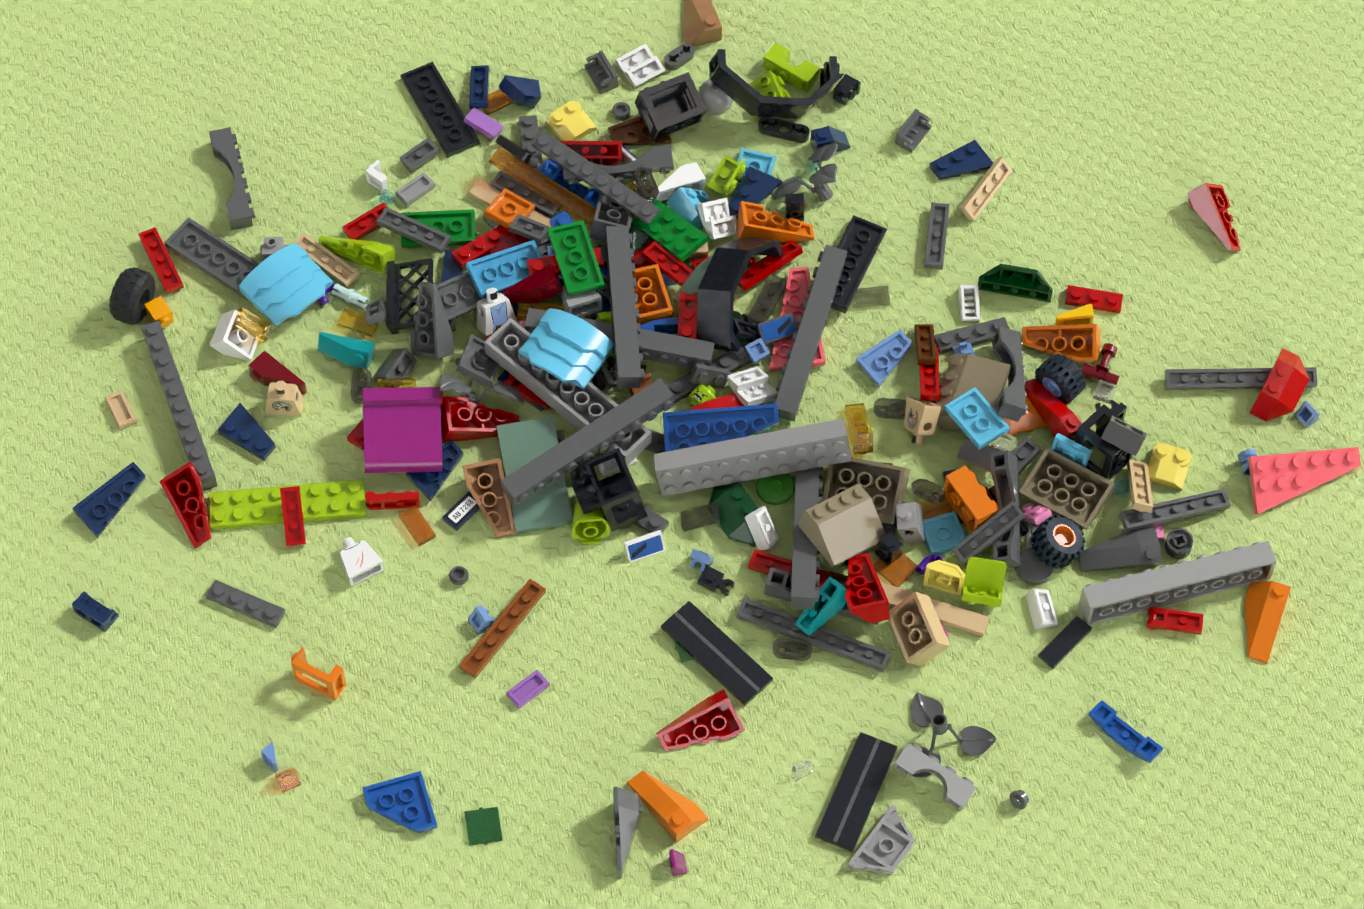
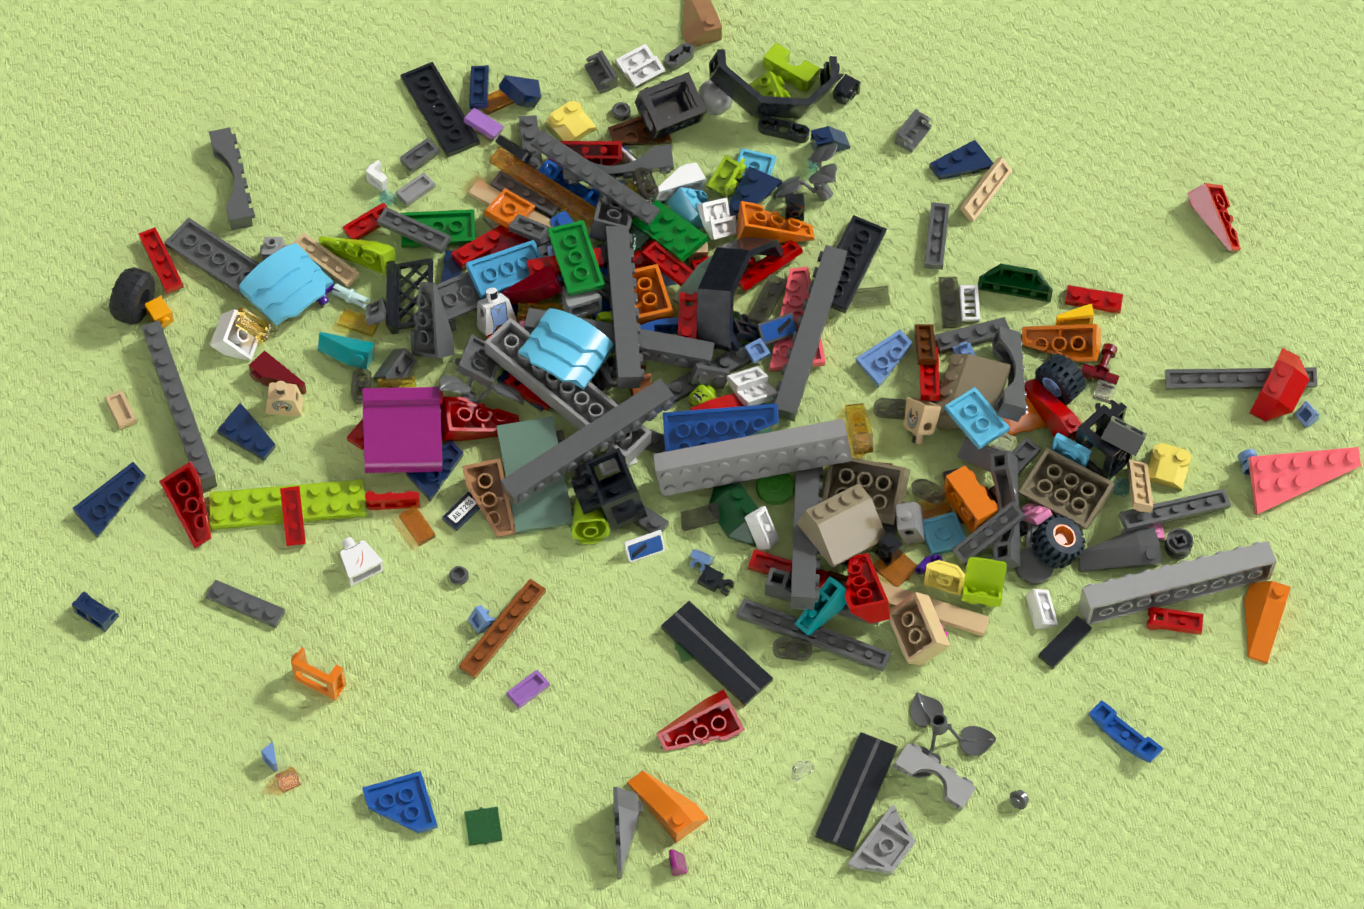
(949, 302): none -> clear smoke plate

